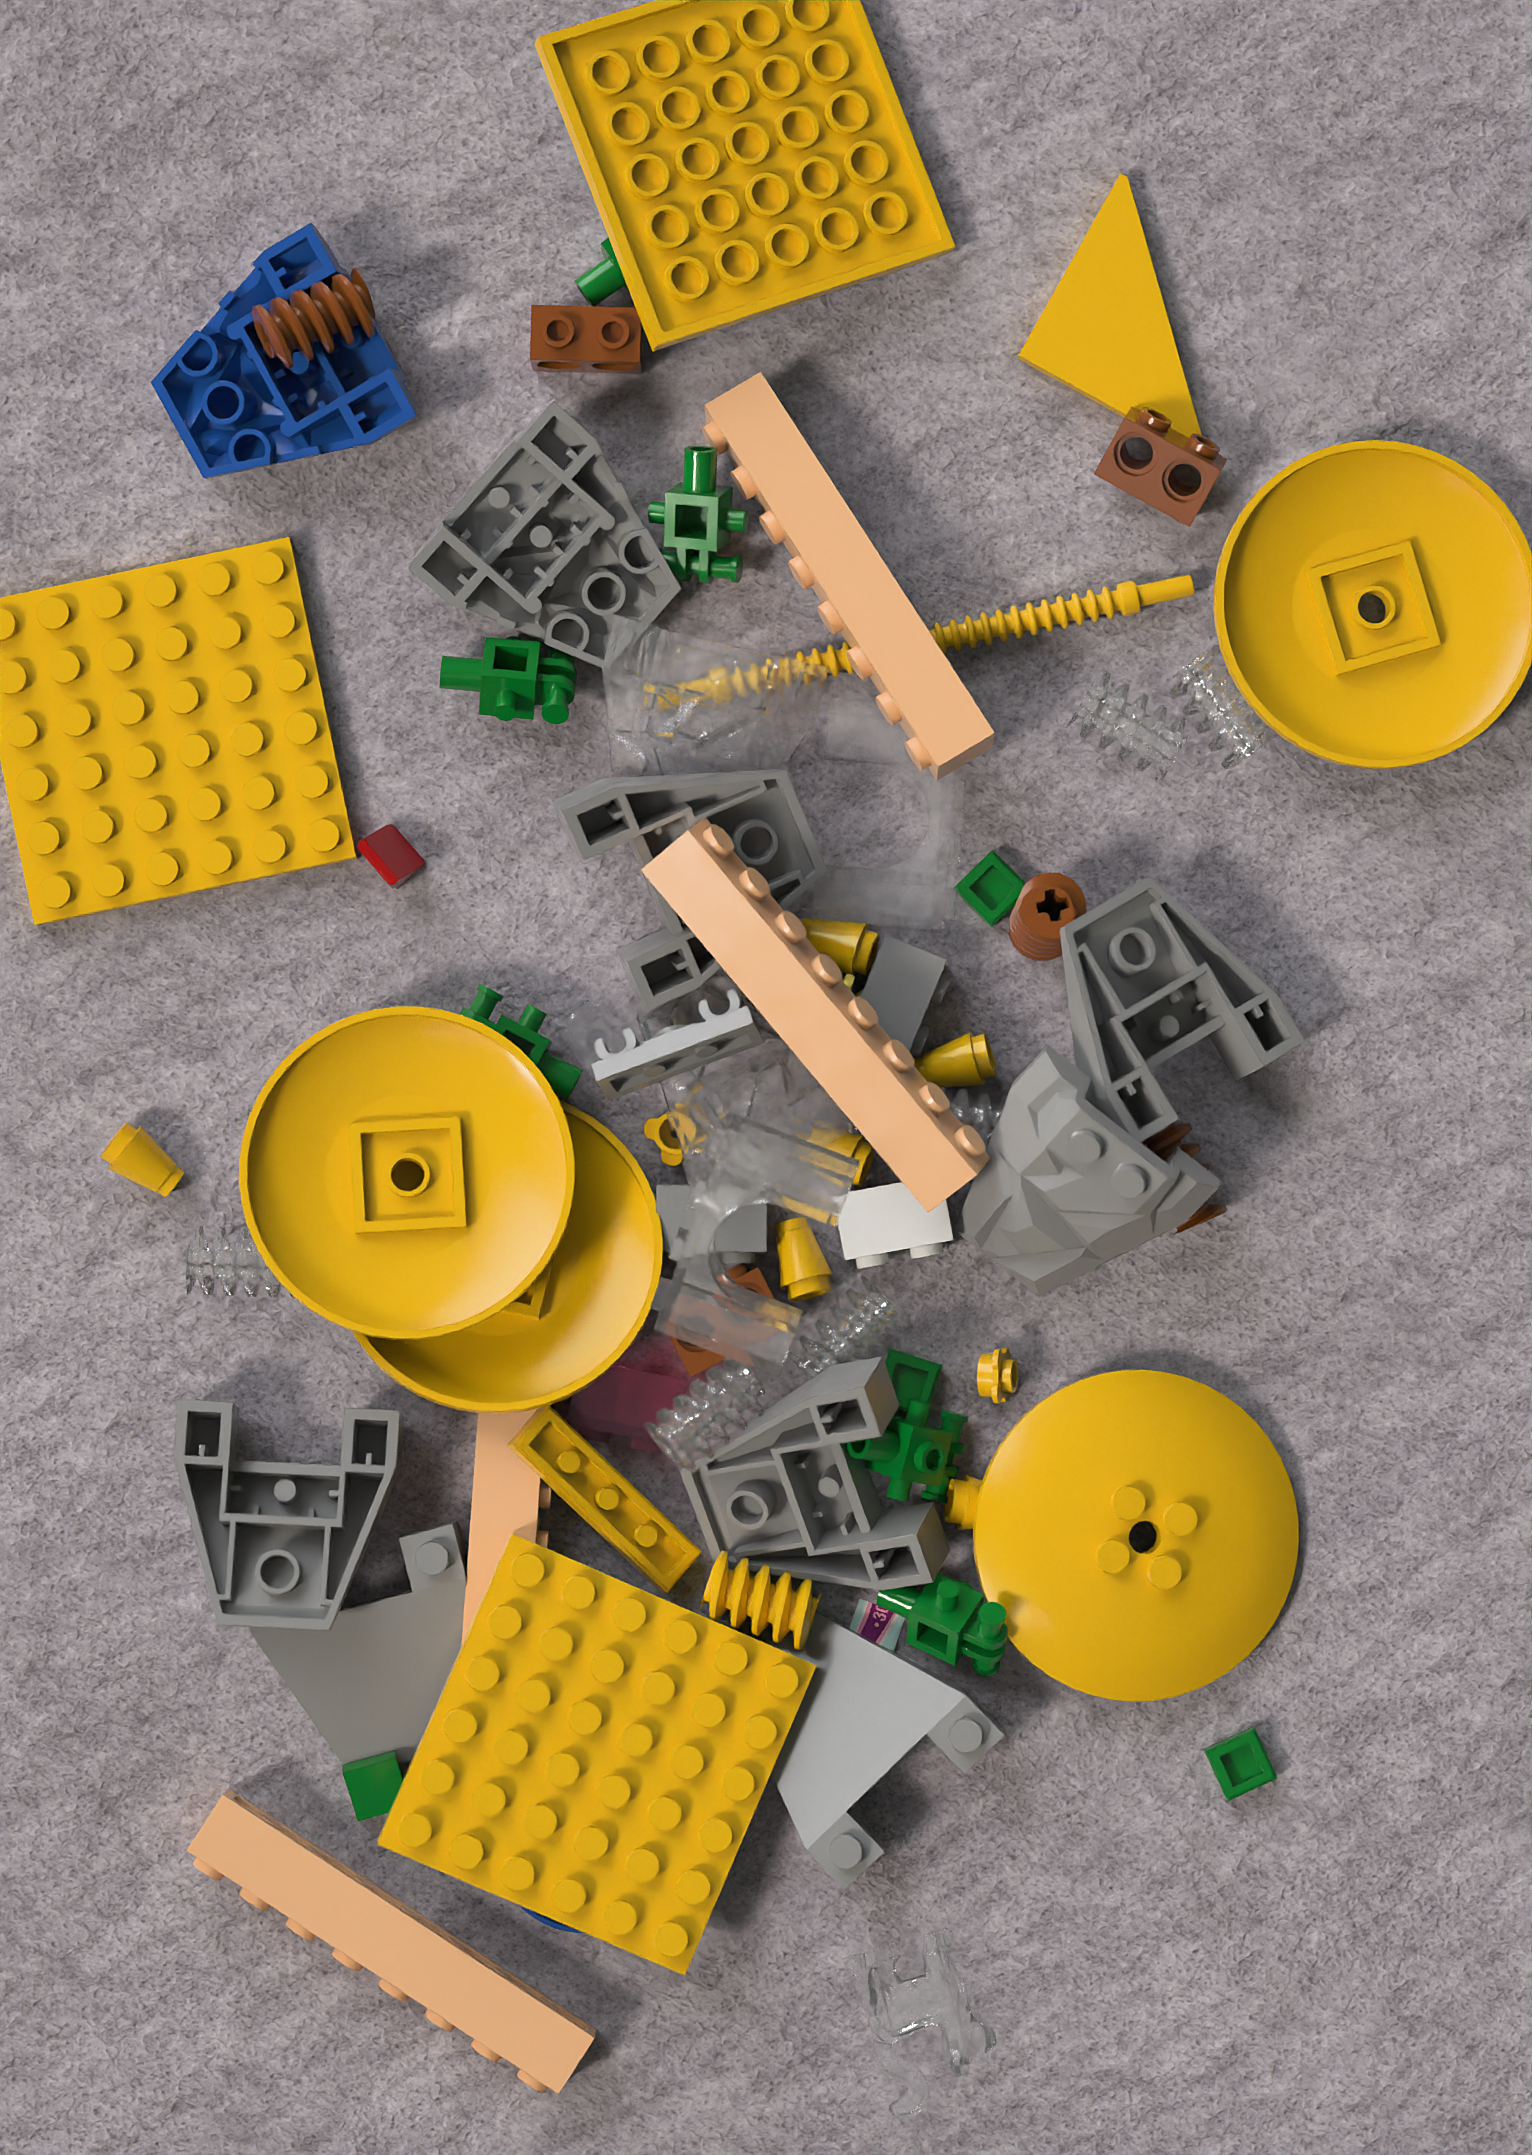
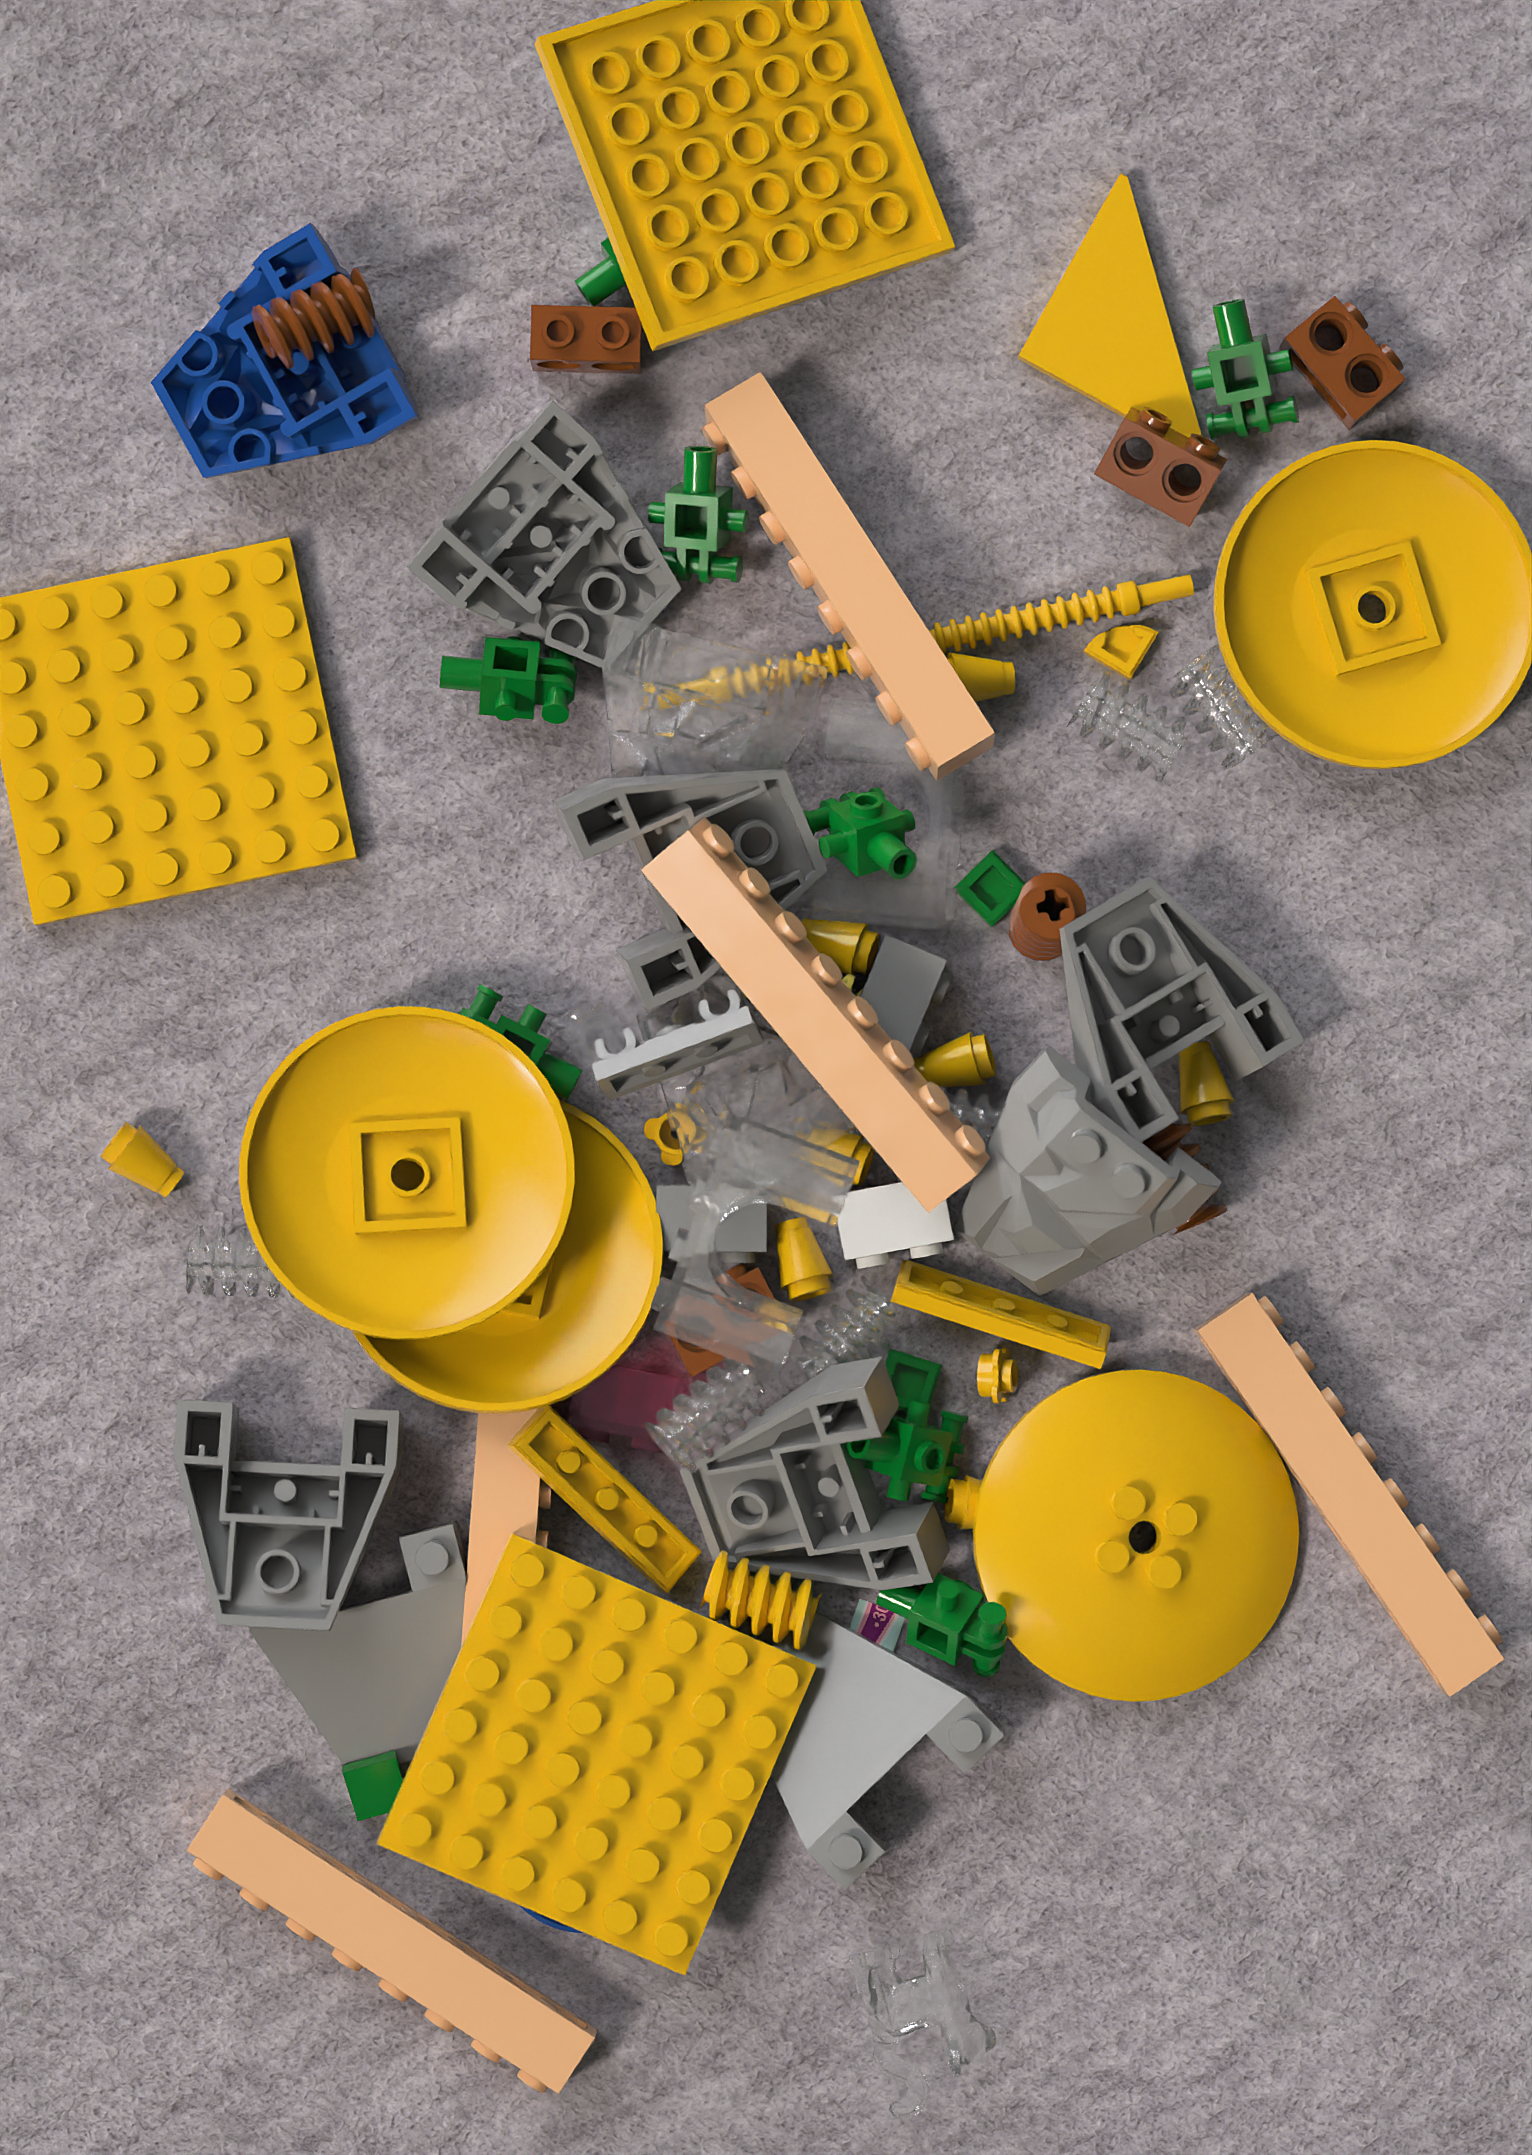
(391, 855): red slope -> none
(865, 833): none -> green piece
(983, 676): none -> yellow cone
(1001, 1313): none -> yellow tile
(1121, 648): none -> yellow tile
(1202, 1086): none -> yellow cone
(1240, 1763): green tile -> none
(1243, 371): none -> green piece
(1330, 370): none -> dark orange brick
(1349, 1493): none -> light nougat brick

